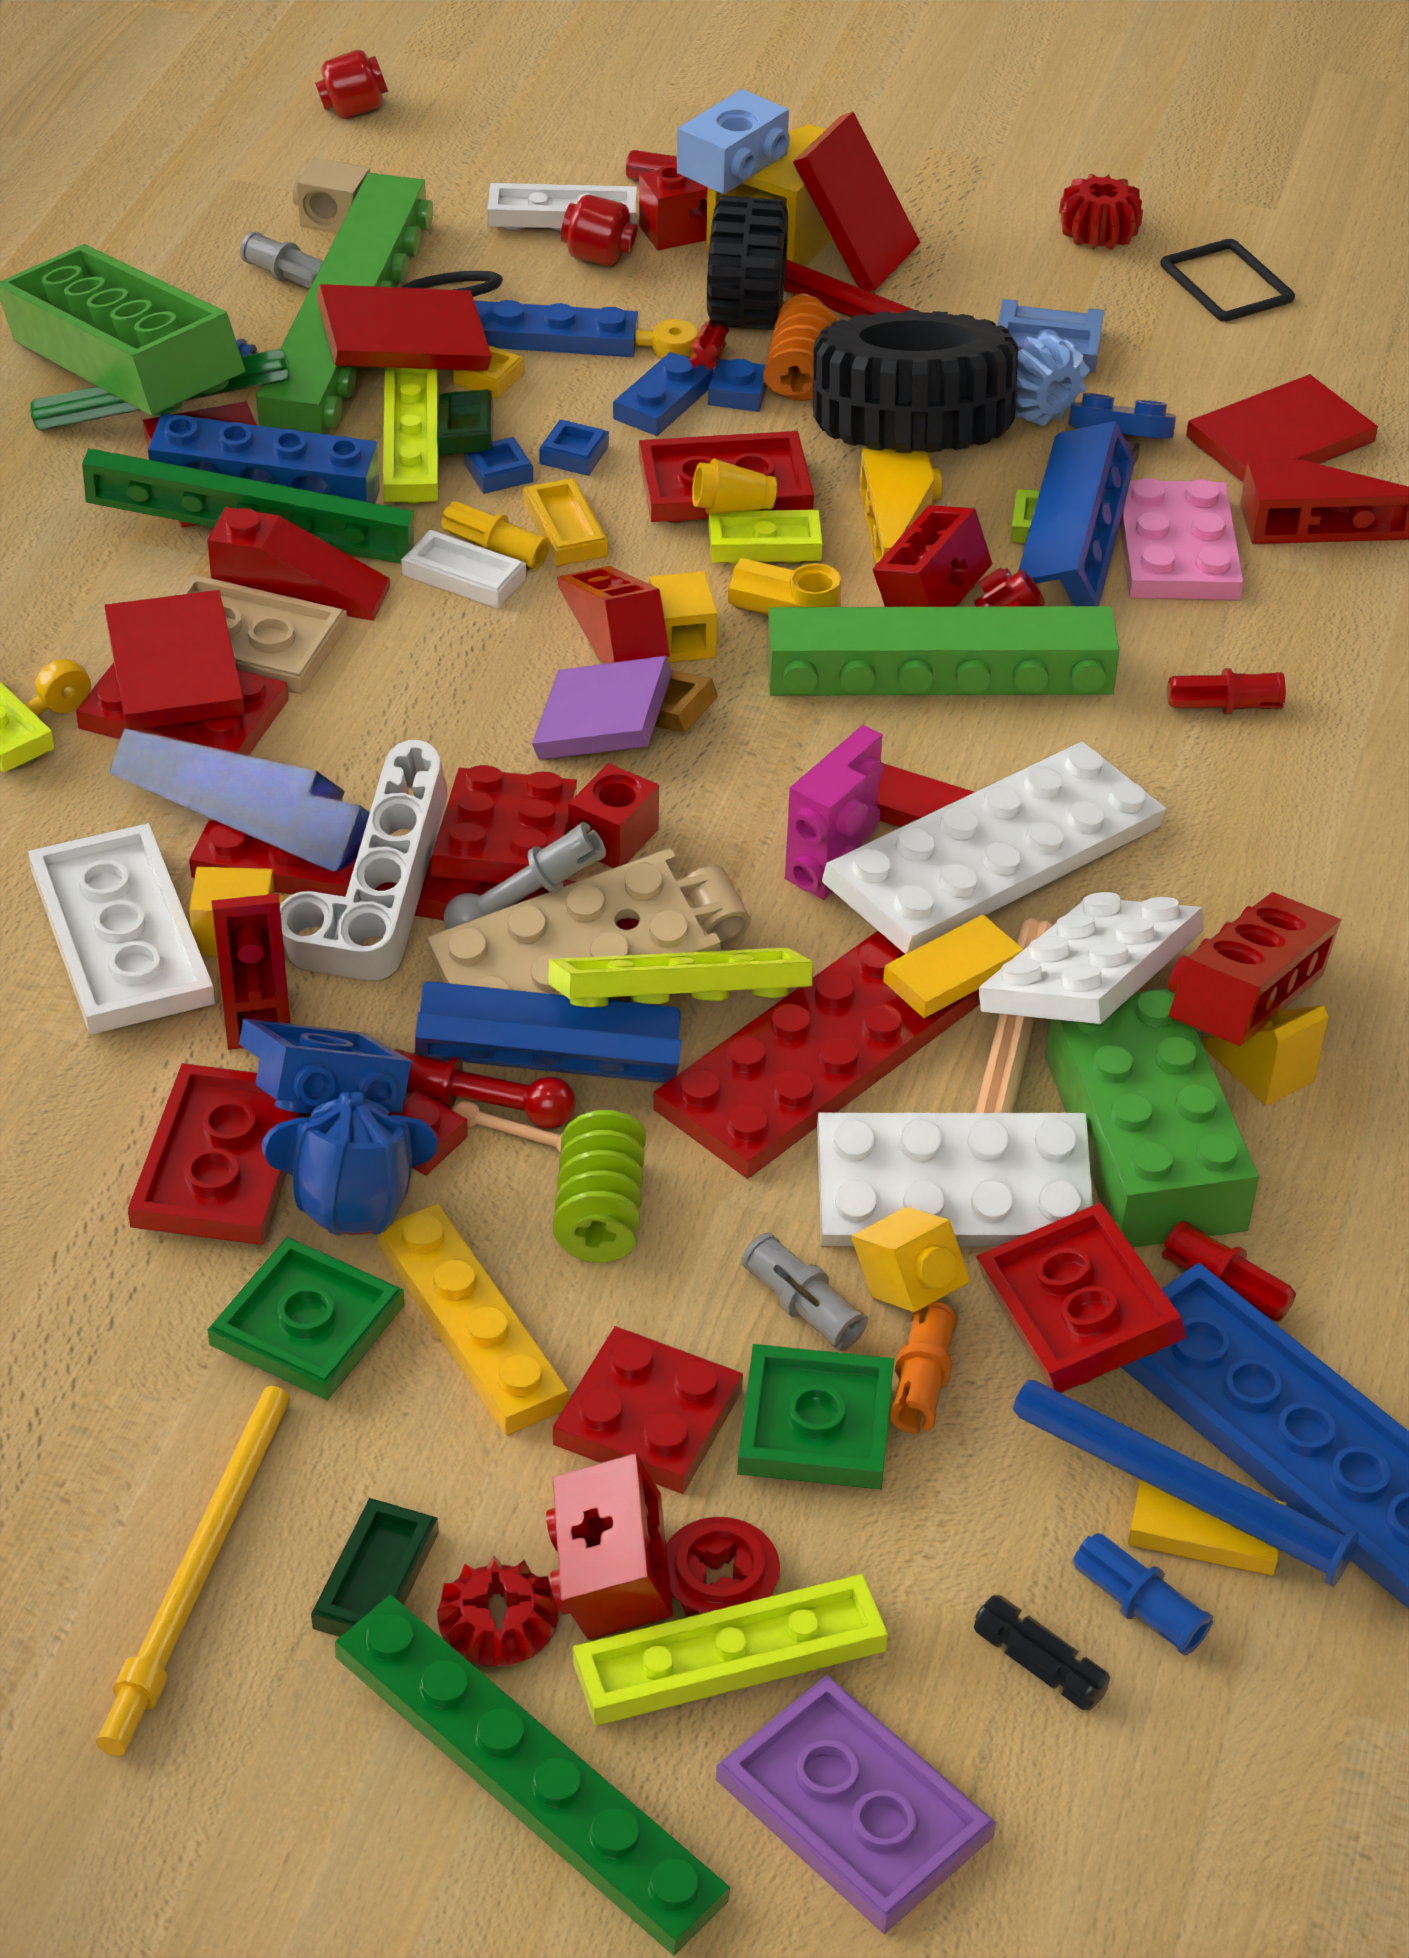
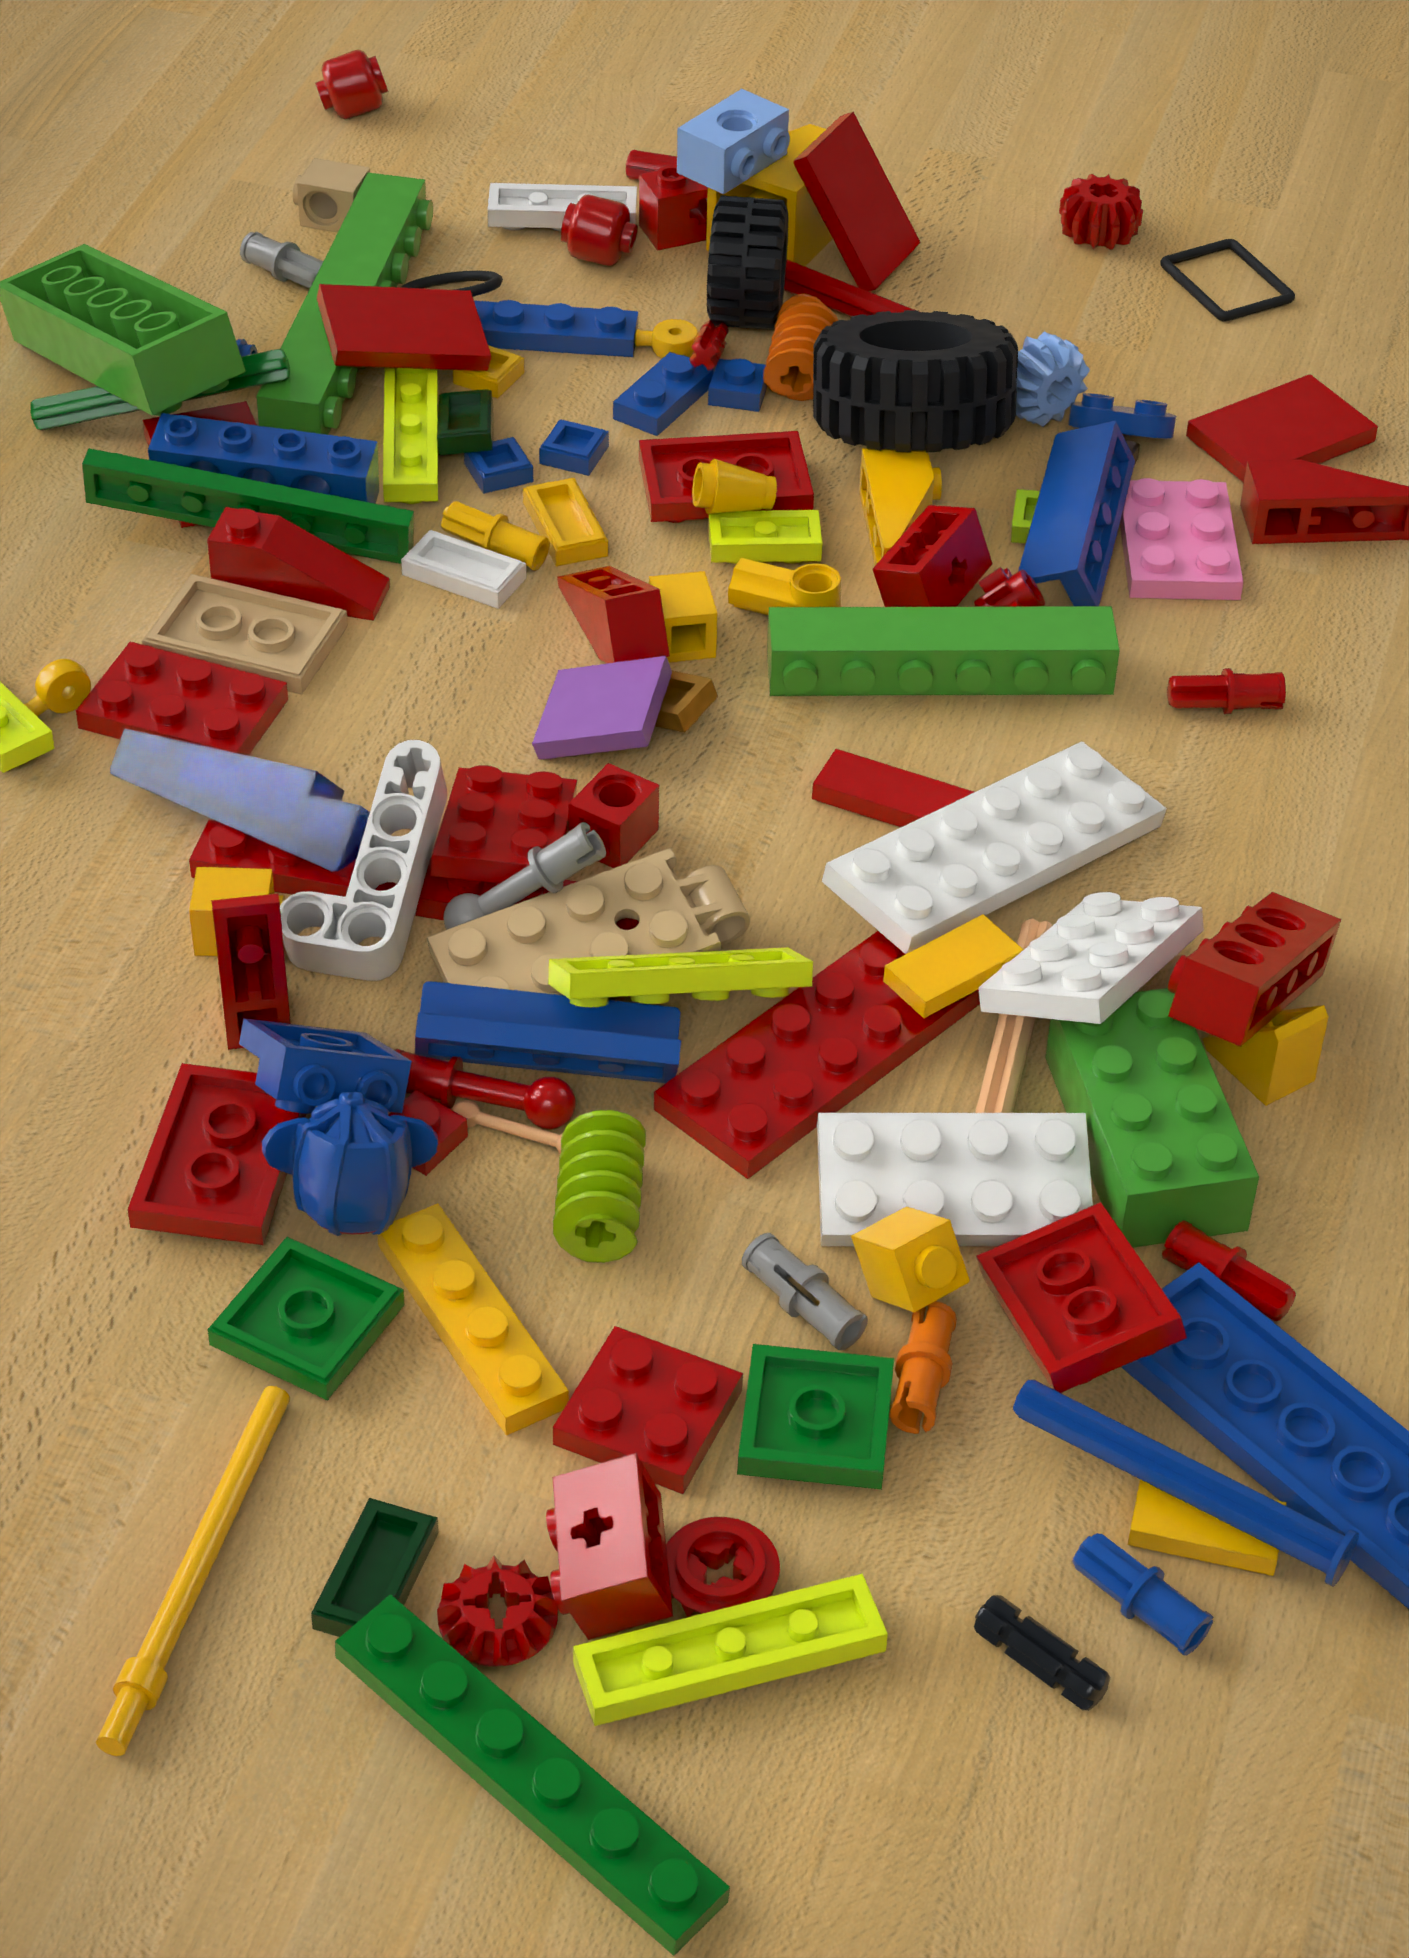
(120, 929): white plate -> none
(174, 660): red tile -> none
(833, 809): dark pink plate -> none
(855, 1803): medium lavender tile -> none
(1077, 327): medium blue plate -> none

